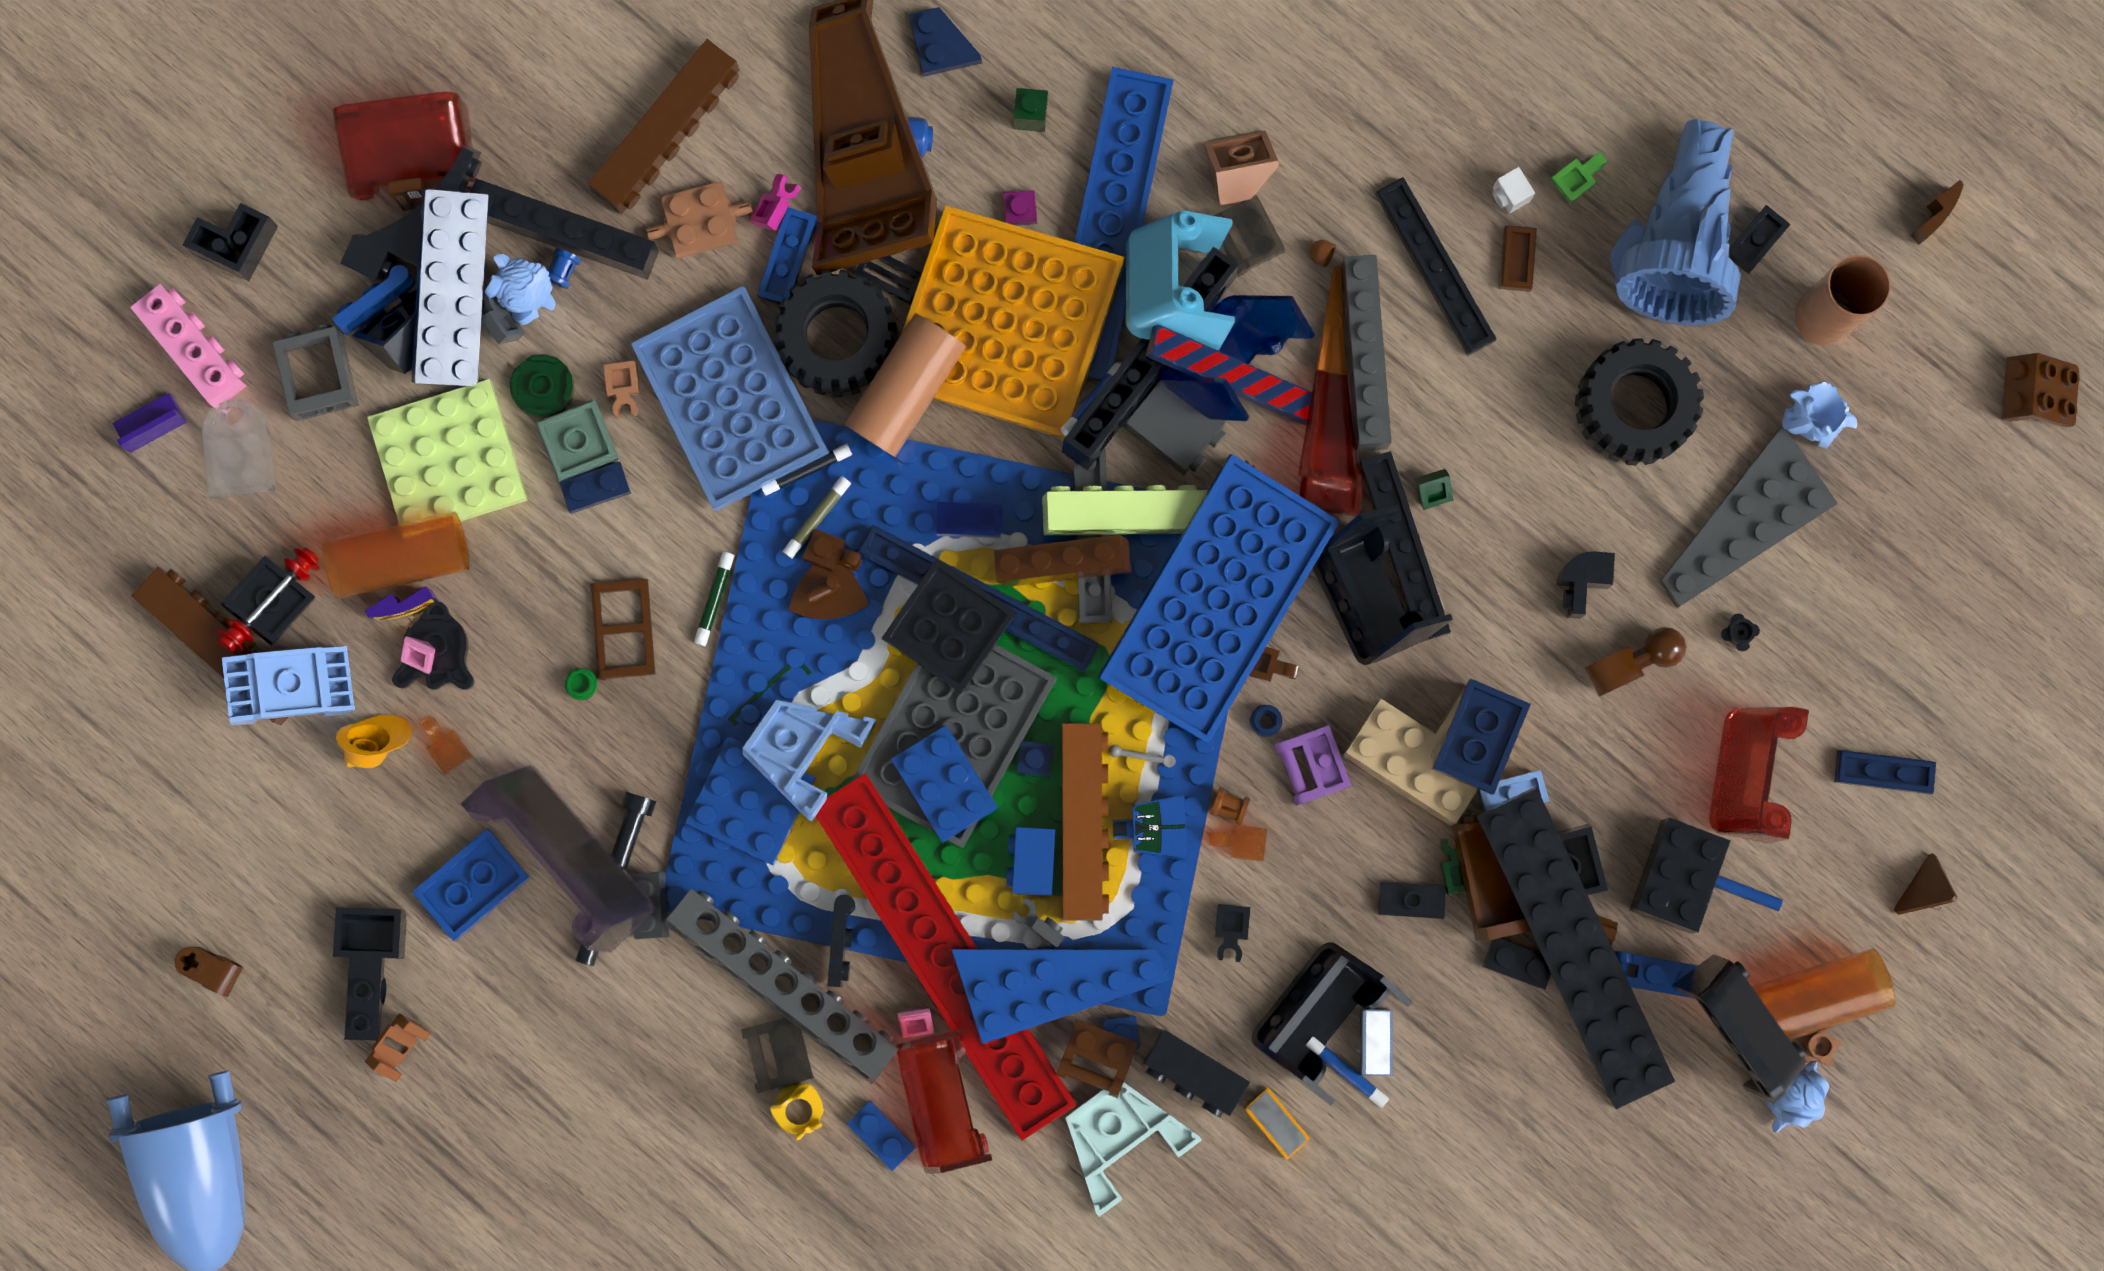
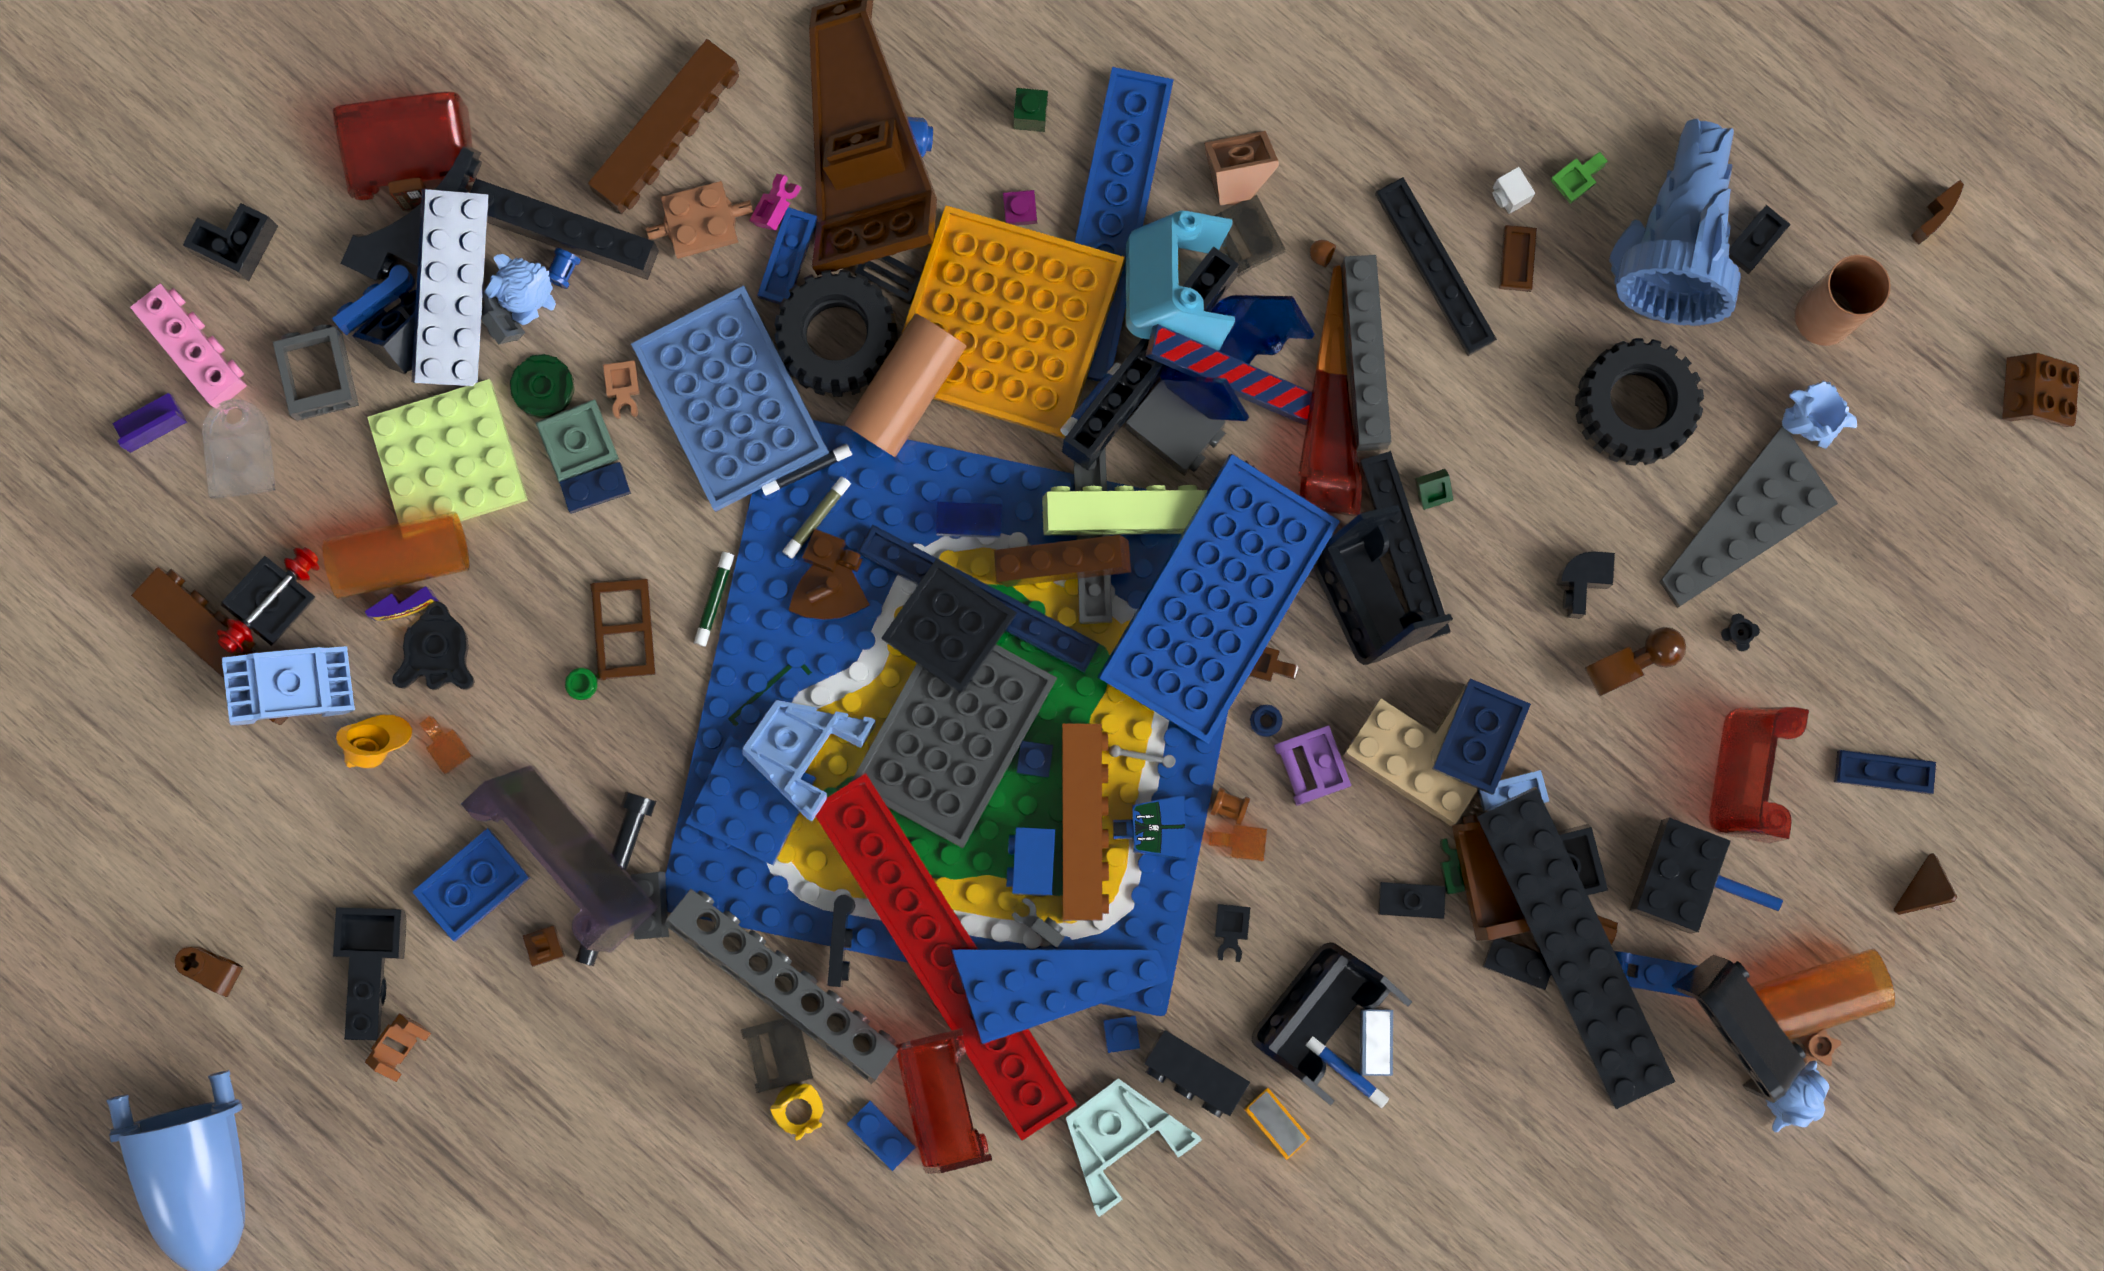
(418, 654): bright pink slope -> none
(543, 946): none -> reddish brown tile
(915, 1022): bright pink slope -> none
(941, 43): dark blue wing -> none
(944, 784): blue plate -> none
(1099, 1047): reddish brown plate -> none

